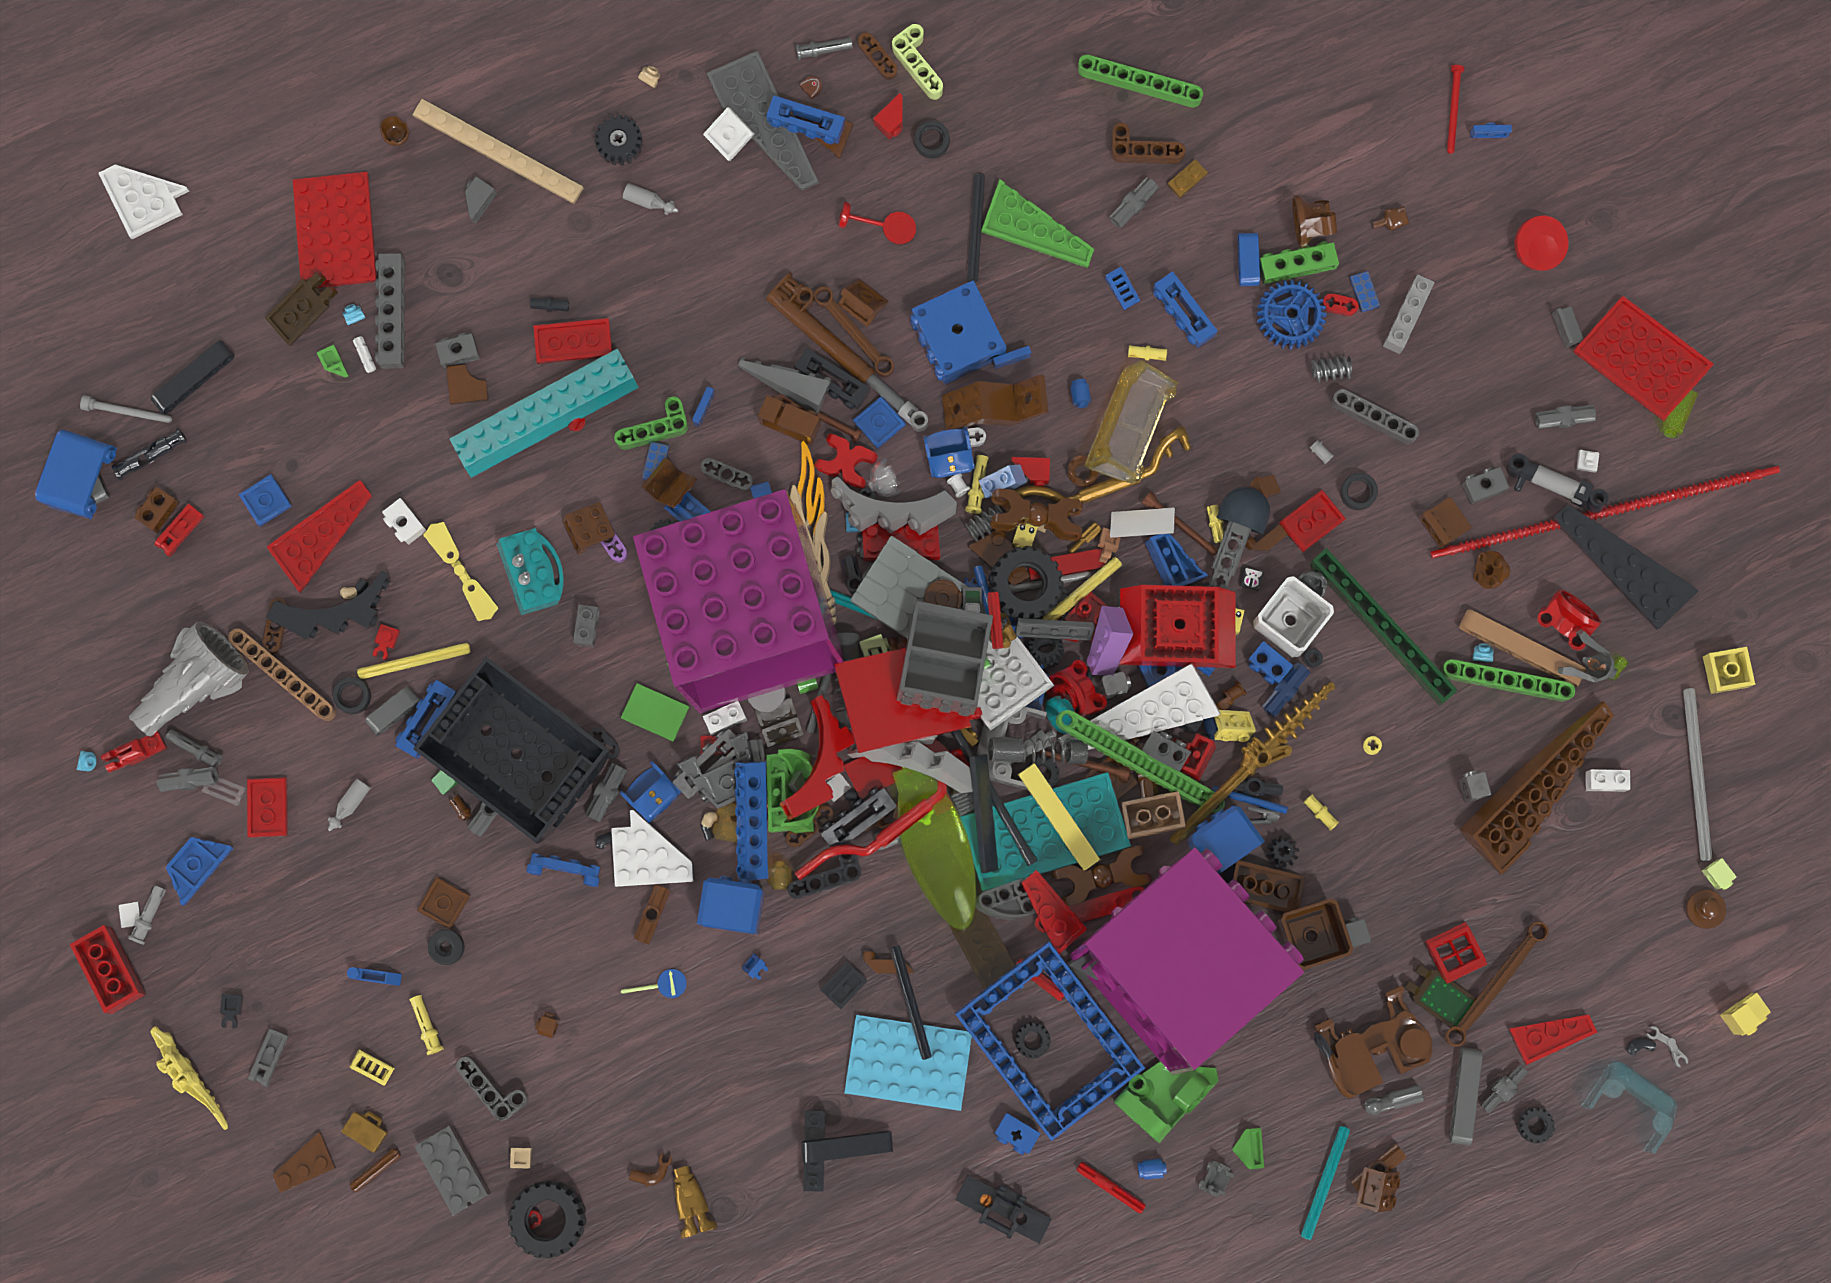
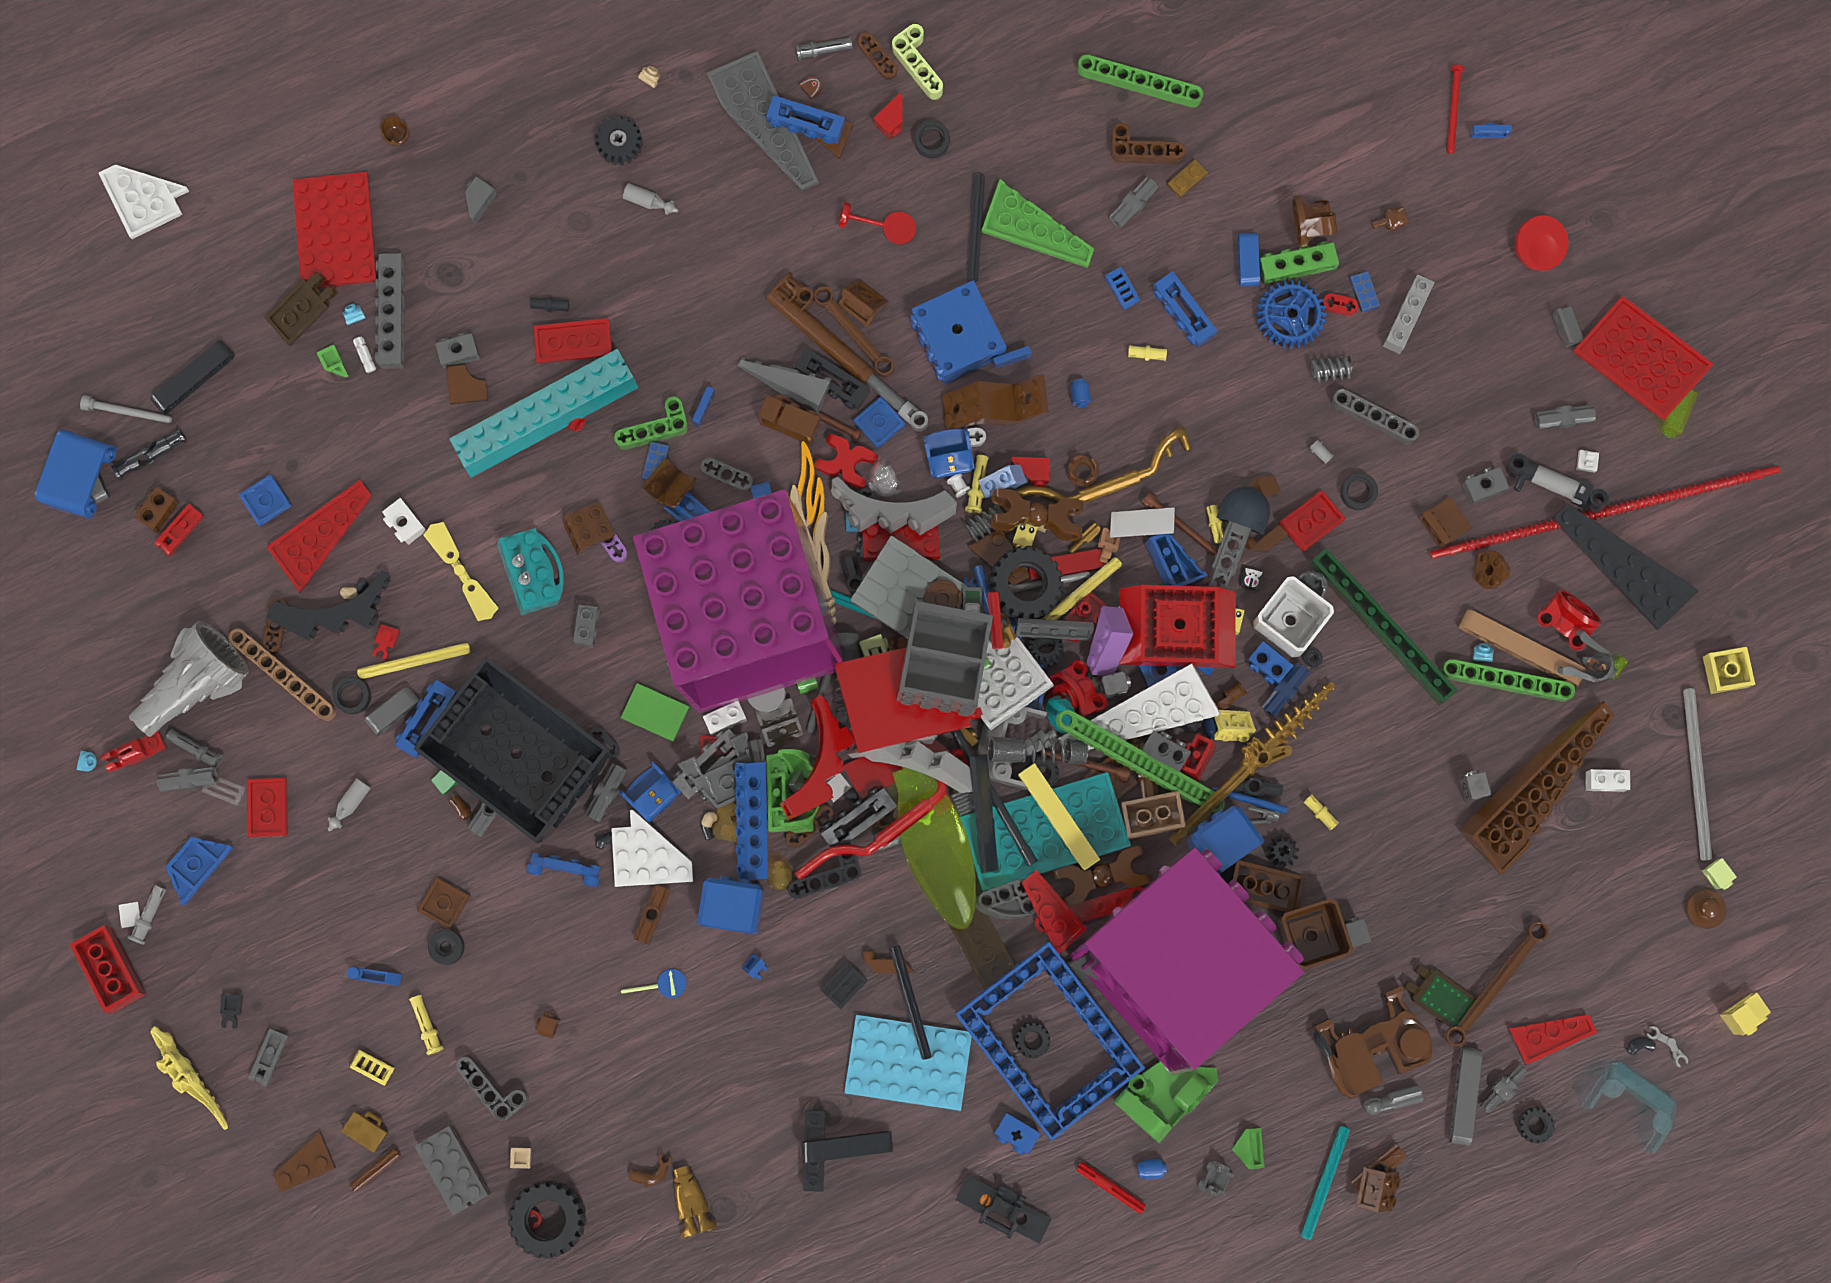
(498, 151): tan plate -> none
(729, 133): white plate -> none
(1047, 985): red axle -> none
(1130, 422): windscreen -> none
(1367, 749): light yellow bush -> none
(1464, 968): red piece -> none

